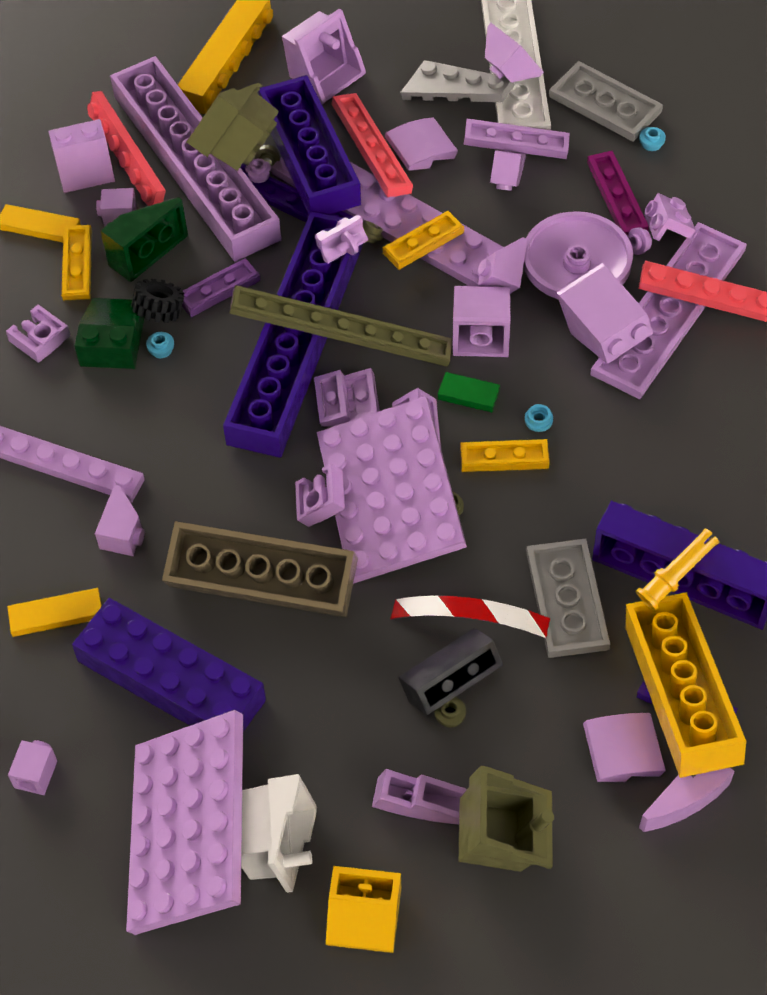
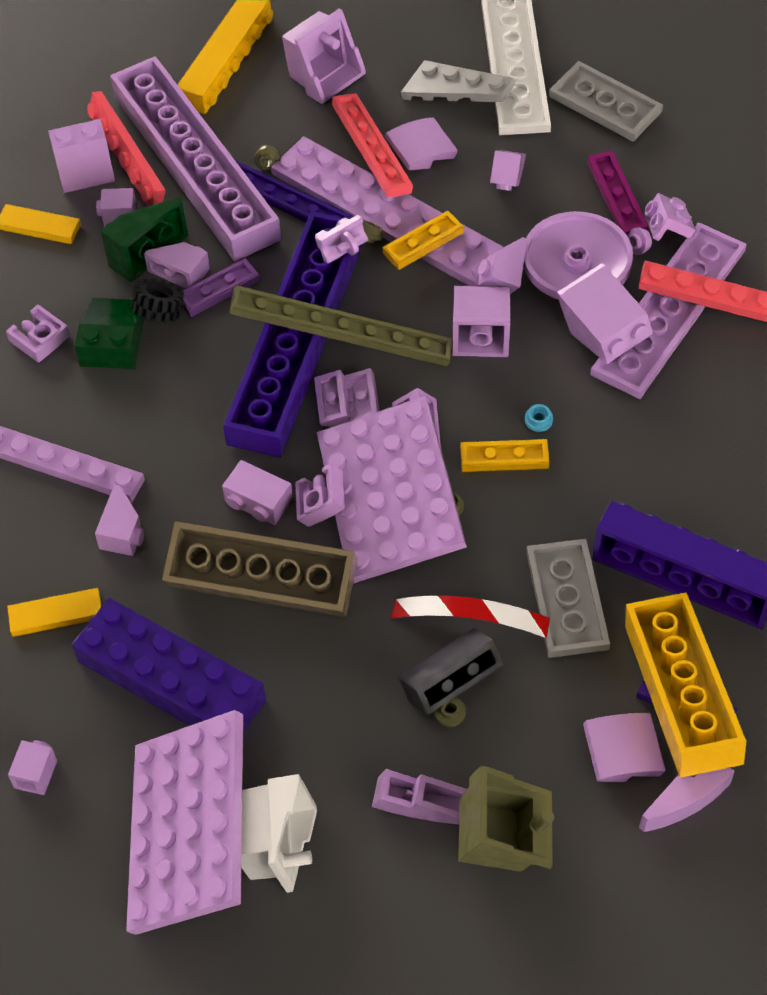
(76, 262): yellow tile -> none
(160, 350): medium azure plate -> none
(178, 263): none -> lavender slope
(235, 126): olive piece -> none
(257, 492): none -> lavender brick
(258, 170): lavender plate -> none
(311, 148): dark purple brick -> none
(363, 909): yellow slope -> none
(468, 392): green tile -> none
(508, 57): lavender slope -> none
(516, 138): lavender plate -> none
(652, 138): medium azure plate -> none
(667, 579): yellow pin -> none

